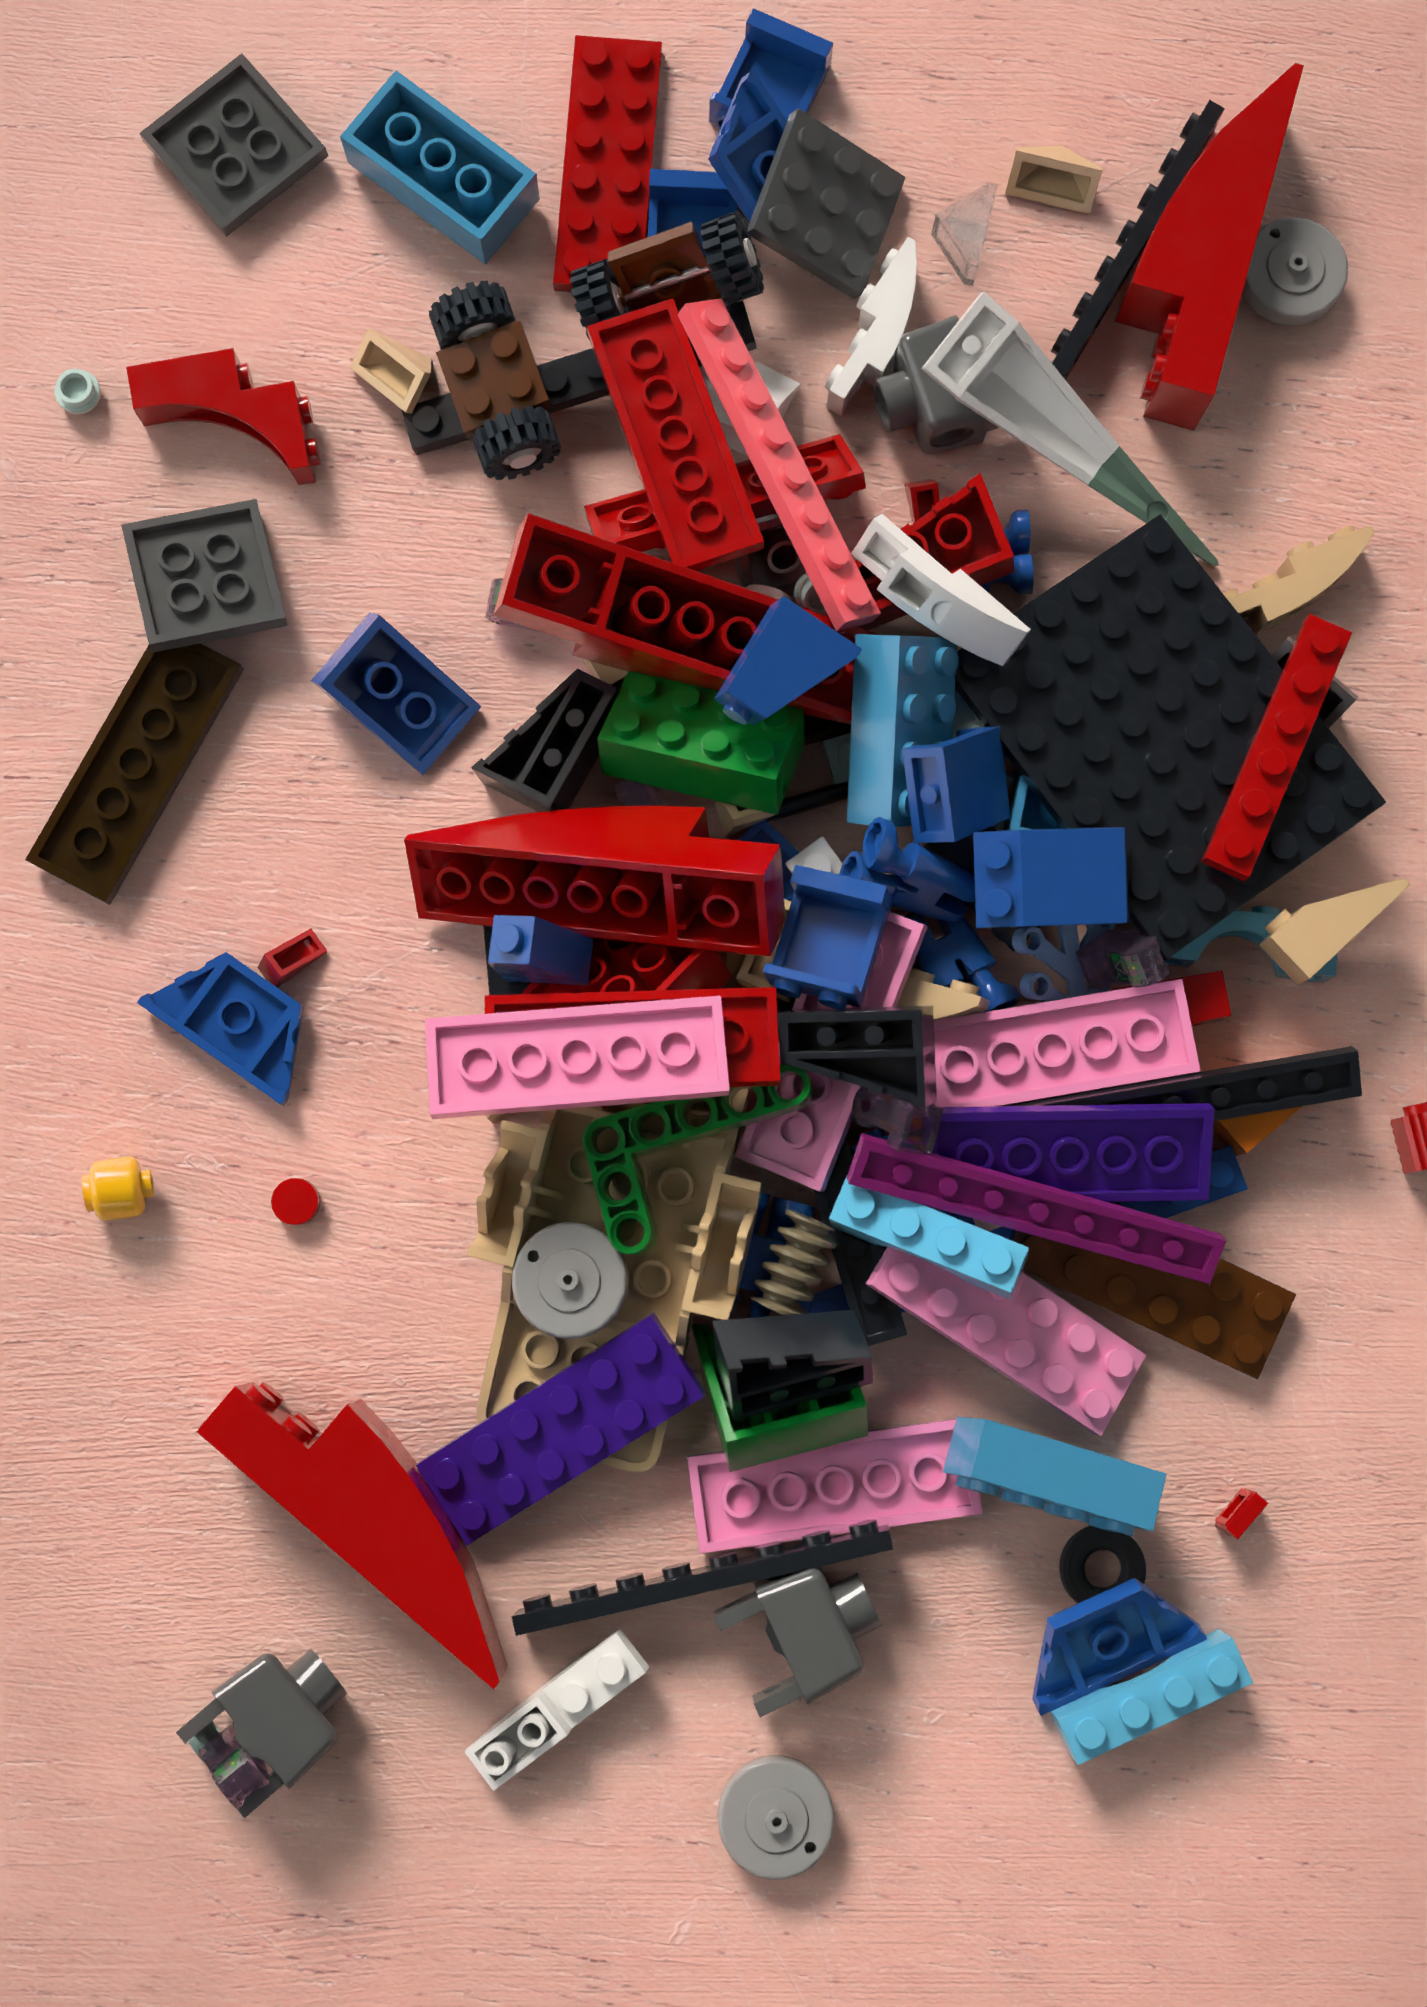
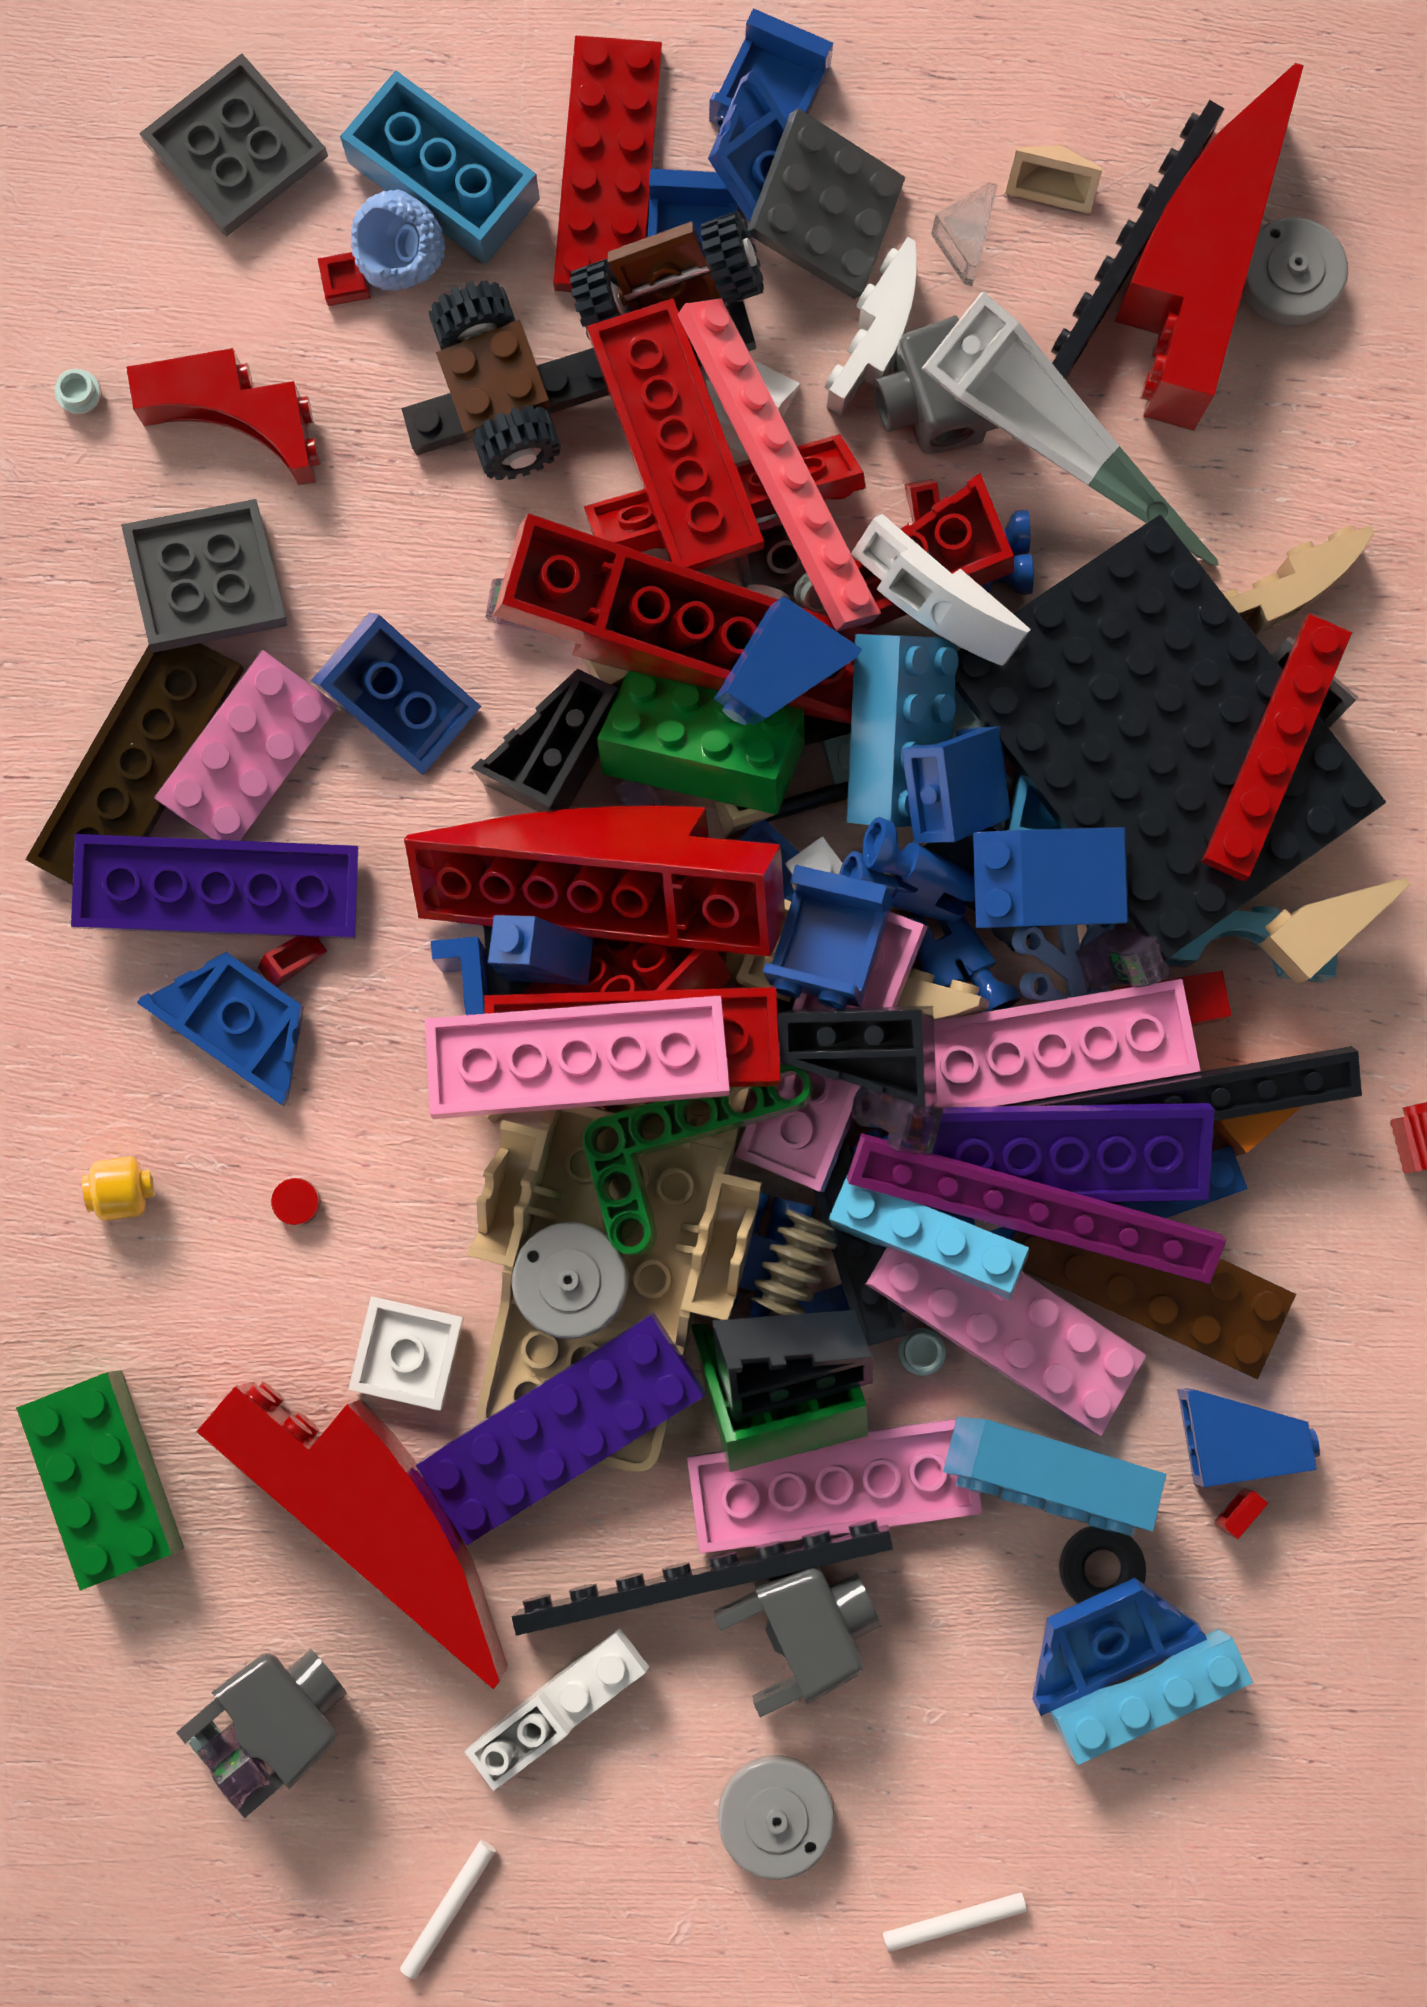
(100, 1478): none -> green brick
(214, 886): none -> dark purple plate
(246, 750): none -> bright pink plate
(342, 279): none -> red tile
(392, 368): tan slope -> none
(396, 241): none -> light blue hair
(406, 1353): none -> white plate
(447, 1909): none -> white bar
(469, 957): none -> blue panel
(922, 1351): none -> light aqua plate
(954, 1922): none -> white bar
(1241, 1441): none -> blue slope

